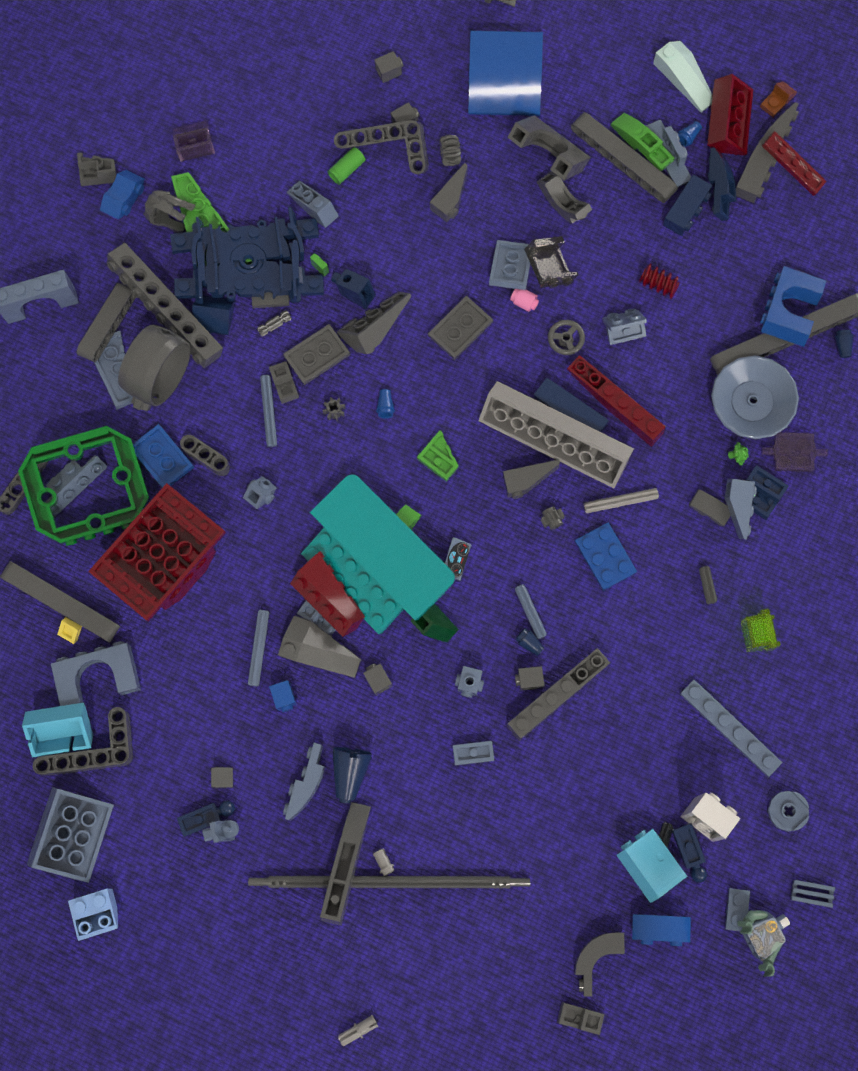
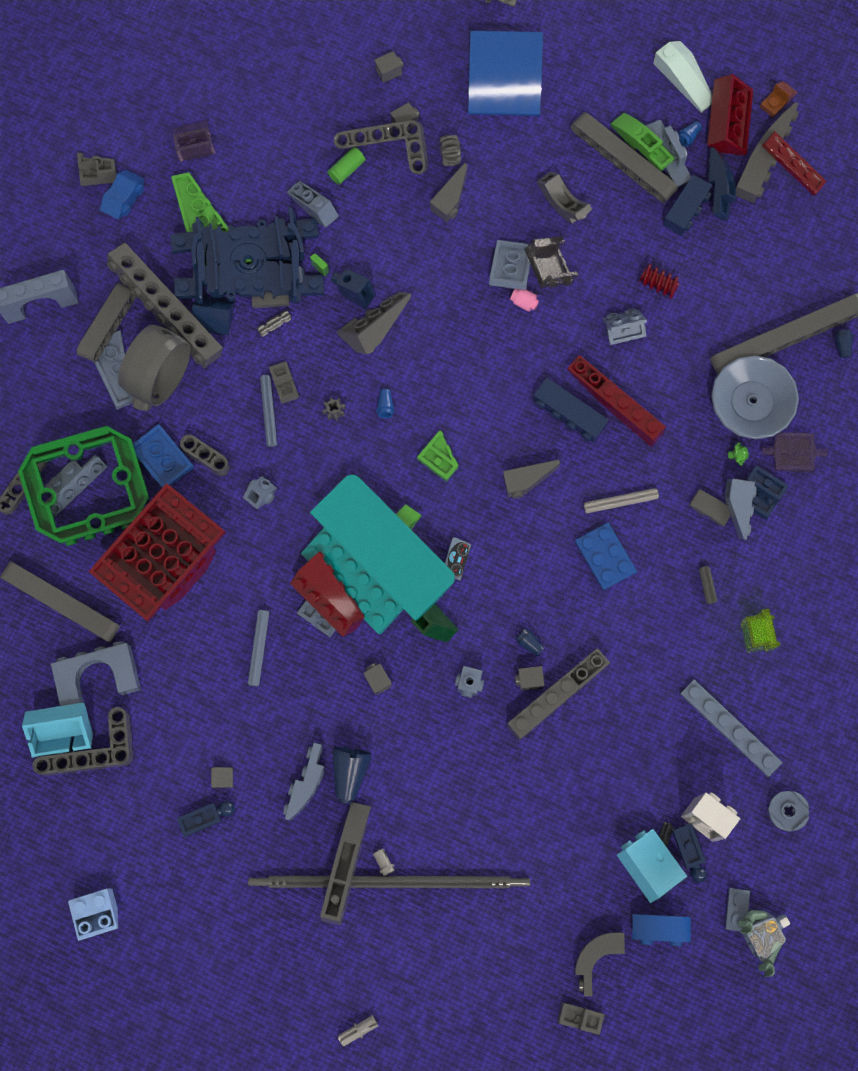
(69, 630): light yellow plate -> none
(70, 835): sand blue slope -> none
(161, 204): dark grey piece -> none
(221, 831): sand blue hips -> none
(283, 696): blue brick -> none
(312, 646): dark grey wedge -> none
(316, 354): dark grey plate -> none
(460, 327): dark grey plate -> none
(473, 753): sand blue plate -> none
(530, 611): sand blue axle -> none
(533, 131): dark grey arch -> none
(552, 518): dark grey gear -> none
(555, 434): light grey brick -> none
(566, 343): dark grey piece -> none
(778, 320): blue arch -> none
(829, 896): sand blue tile -> none

